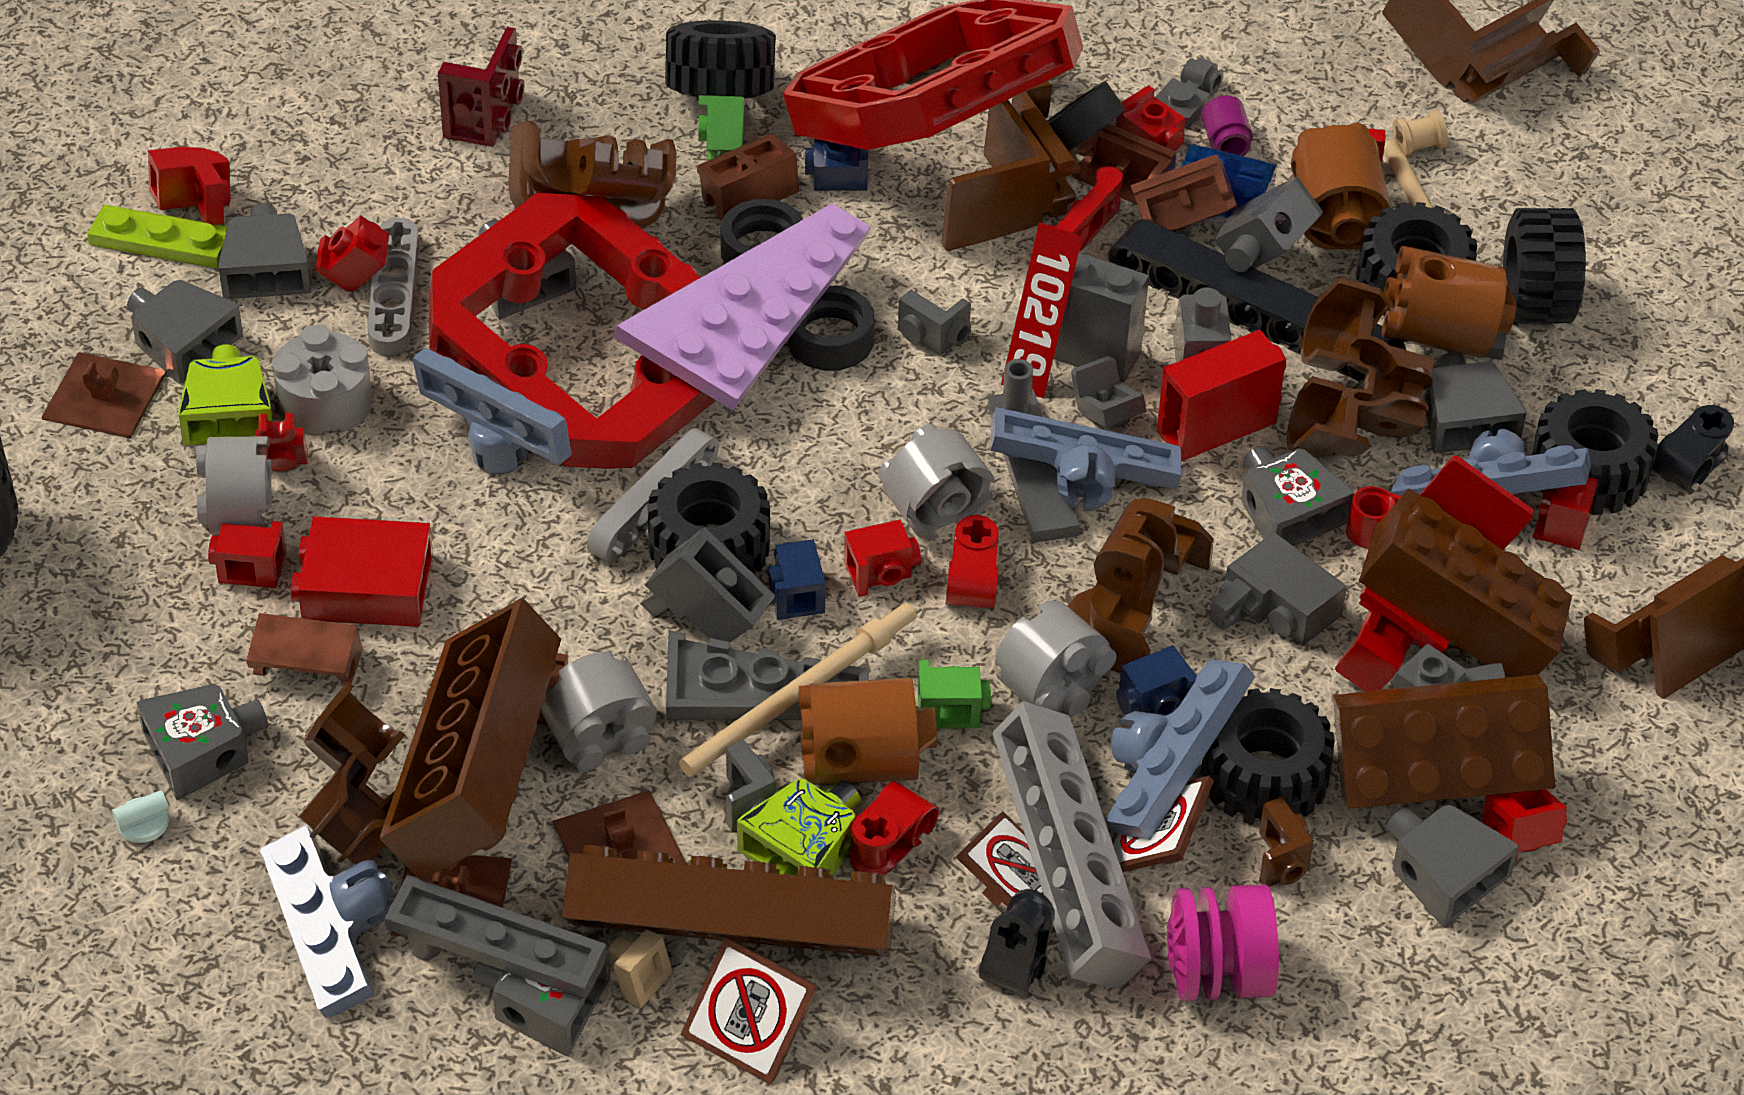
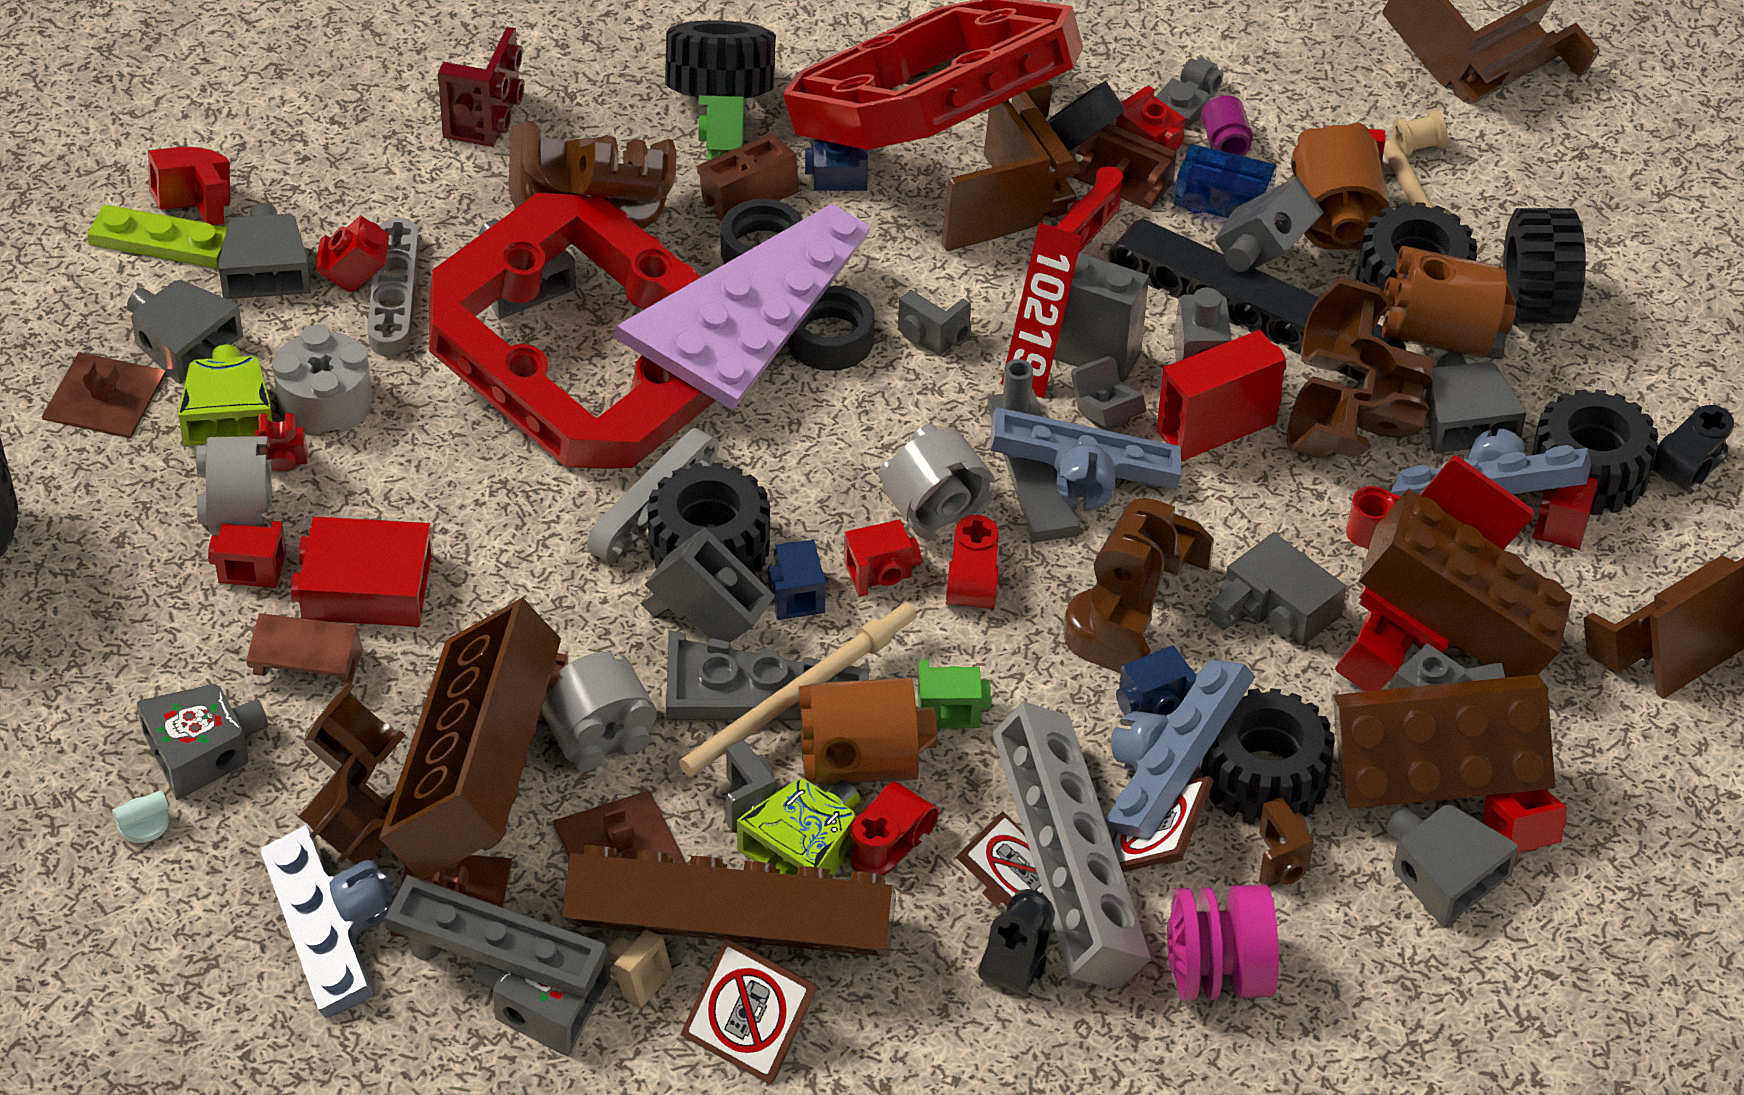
(497, 417): sand blue plate -> none
(1054, 659): light grey brick -> none
(1186, 194): copper hinge -> none
(1293, 495): dark grey torso -> none

